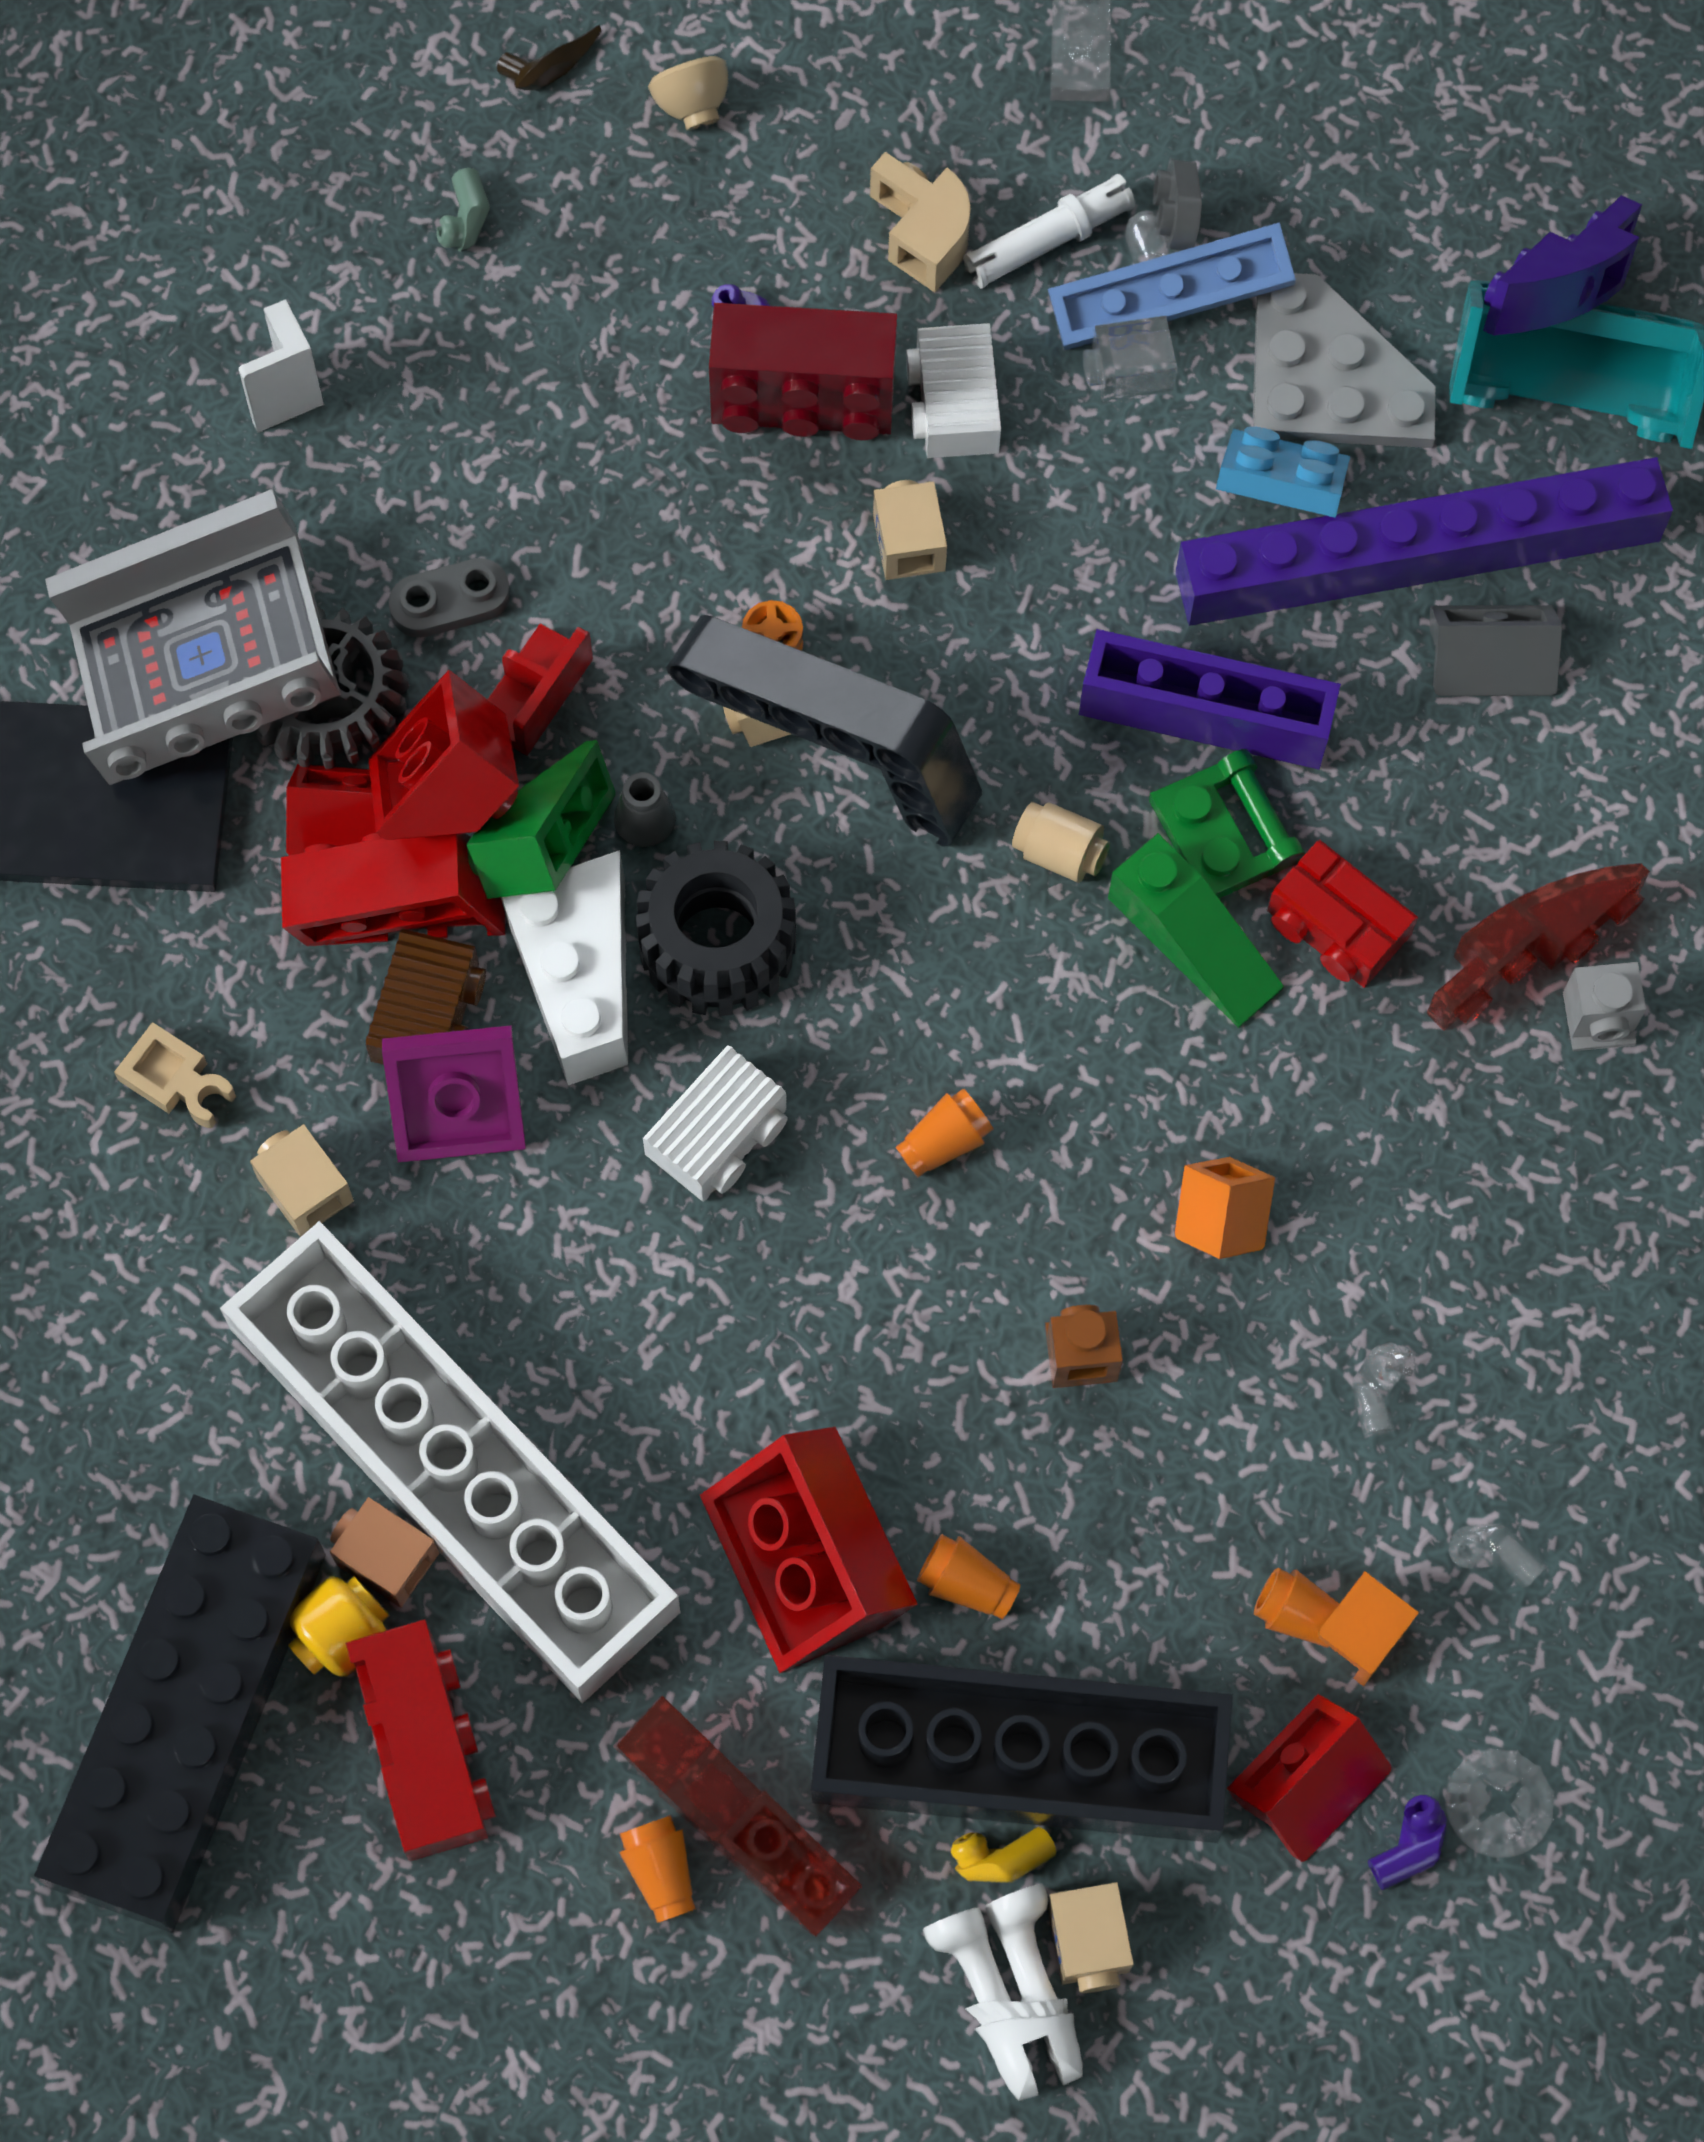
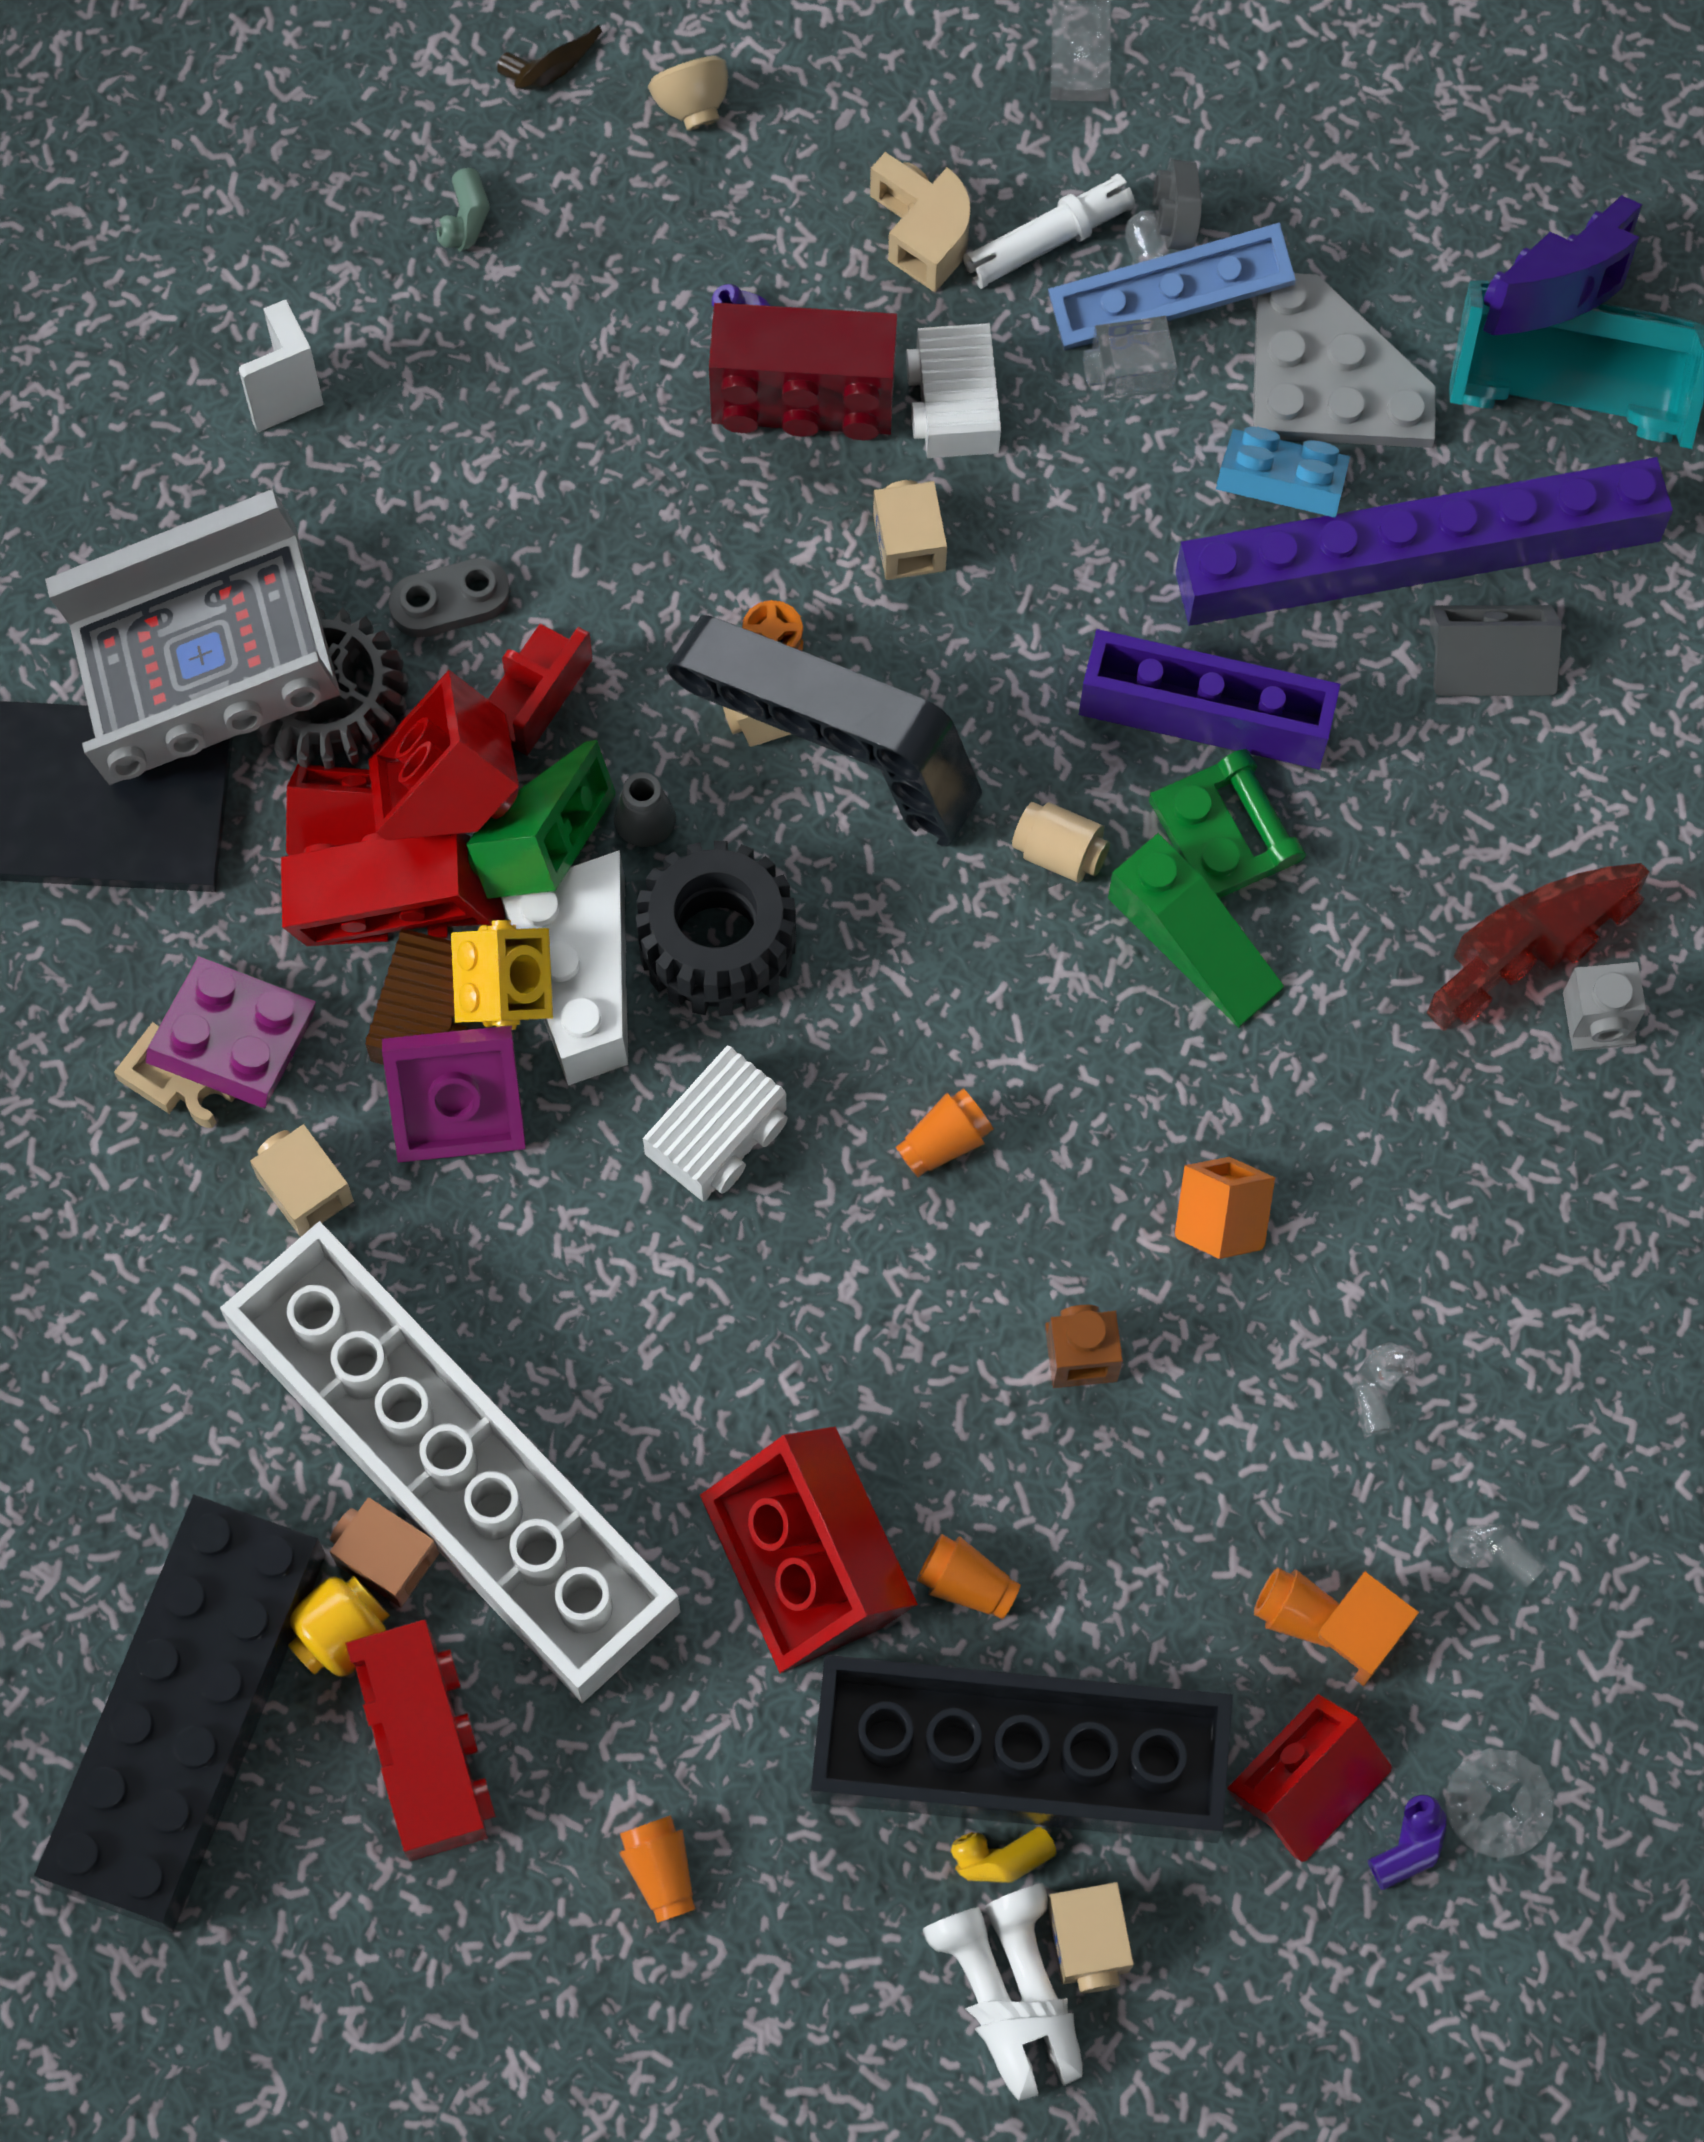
(230, 1032): none -> magenta plate
(501, 975): none -> yellow head
(737, 1817): clear red slope -> none
(1340, 915): red brick -> none

